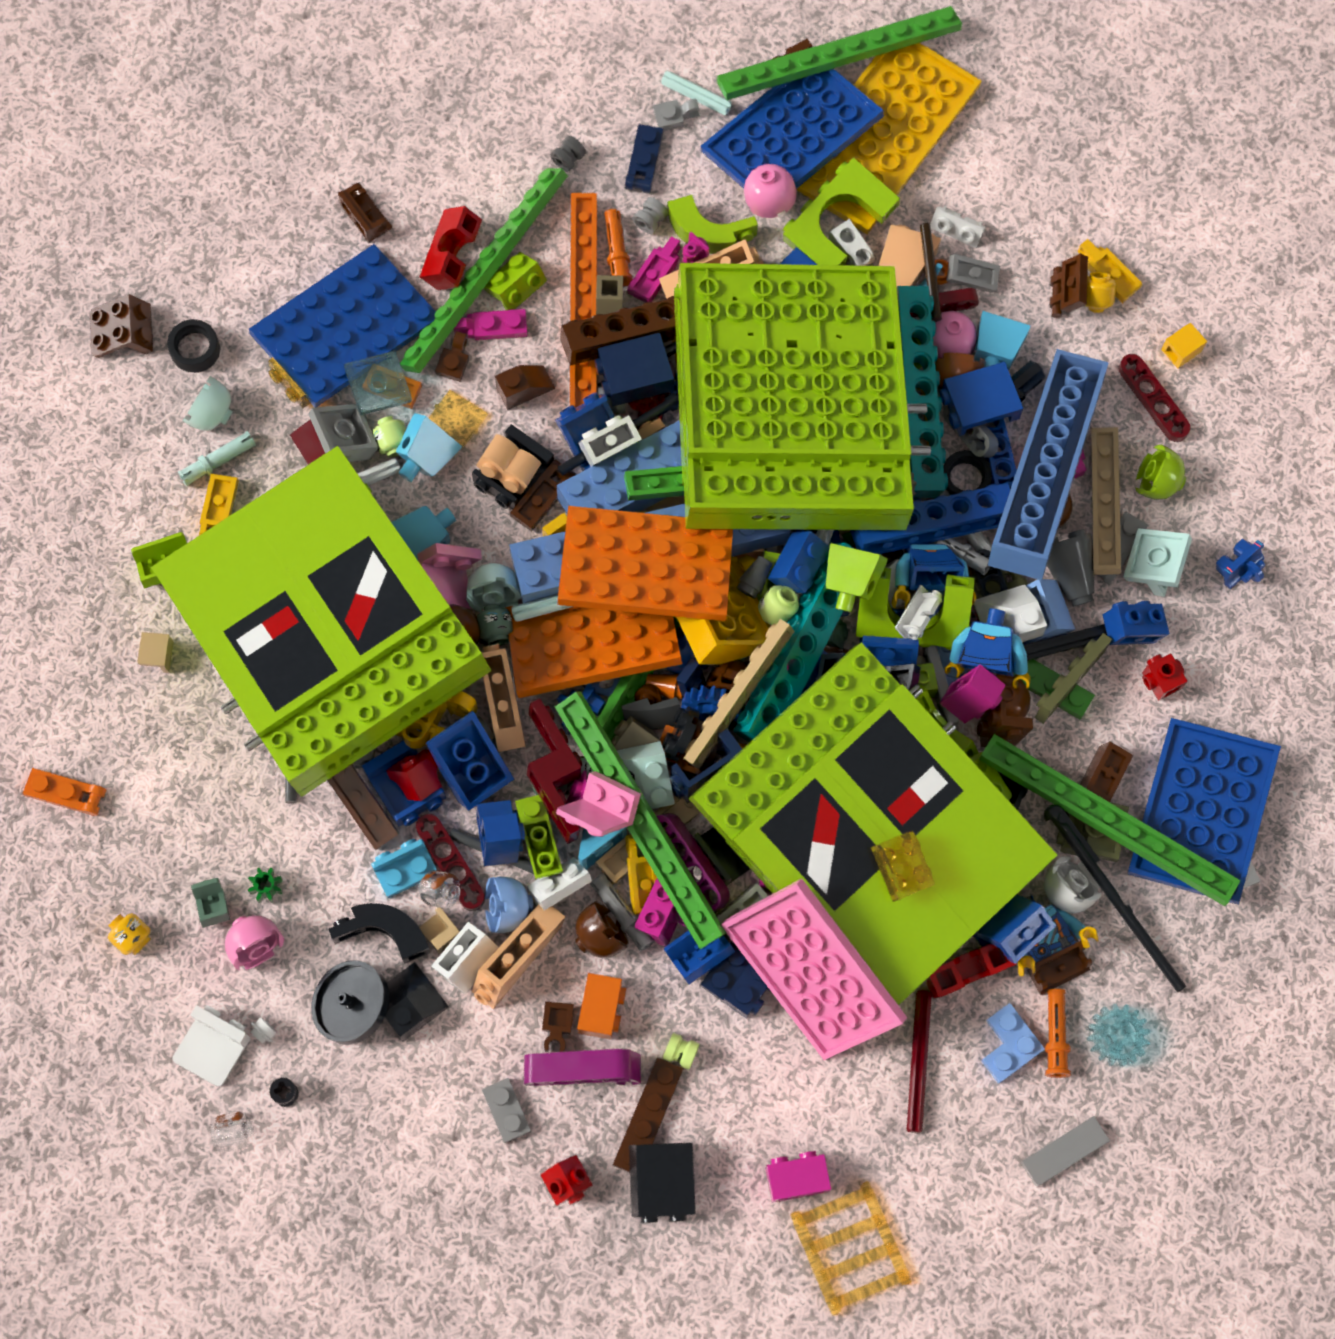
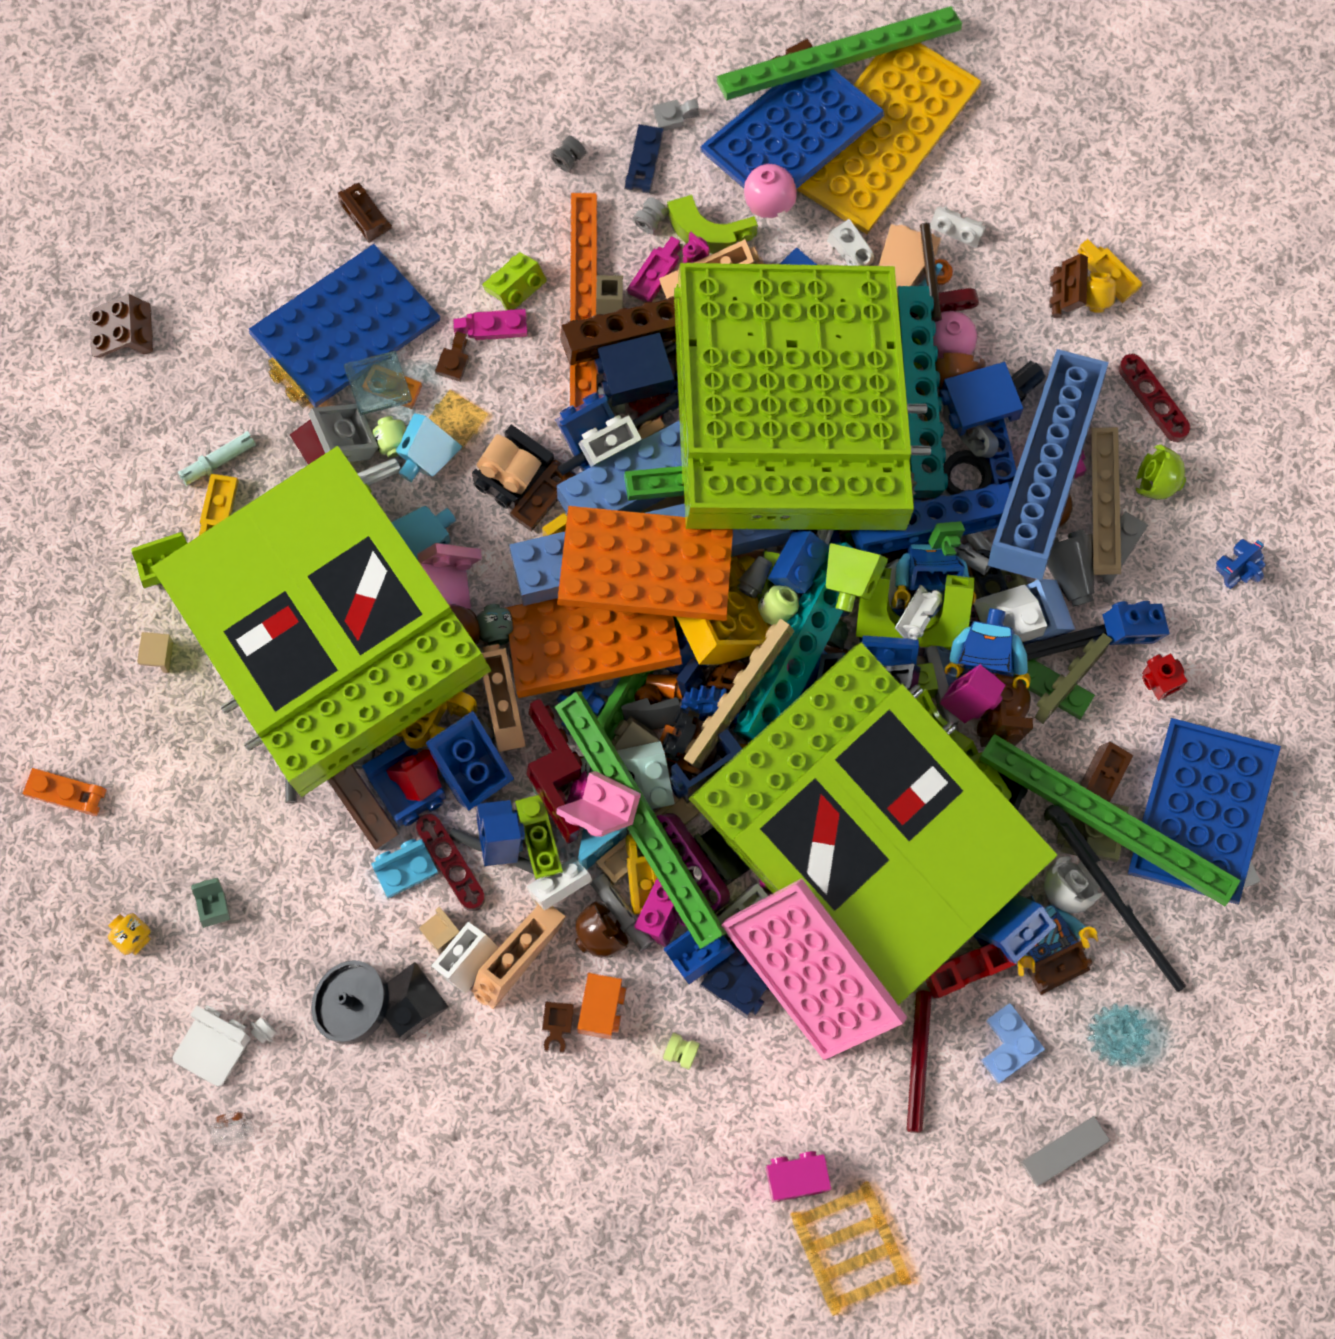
(196, 364): black tyre -> none
(210, 406): light aqua cylinder -> none
(252, 941): bright pink cylinder -> none
(267, 892): green gear -> none
(276, 1087): black bush -> none
(386, 920): black arch -> none
(438, 889): clear head -> none
(454, 230): red arch -> none
(483, 270): bright green plate -> none
(492, 585): light aqua cylinder -> none
(506, 1110): light grey plate -> none
(507, 903): light blue cylinder -> none
(523, 384): reddish brown slope -> none
(537, 608): light aqua axle -> none
(567, 1181): red brick -> none
(582, 1067): magenta beam -> none
(618, 258): orange pin -> none
(649, 1109): reddish brown plate -> none
(662, 1181): black brick -> none
(697, 92): light aqua axle -> none
(851, 184): lime arch -> none
(903, 865): clear yellow bracket -> none
(946, 537): none -> bright green tile
(973, 273): light grey plate -> none
(999, 339): medium azure torso -> none
(1056, 998): orange pin -> none
(1157, 559): light aqua bracket -> none
(1184, 345): yellow panel -> none

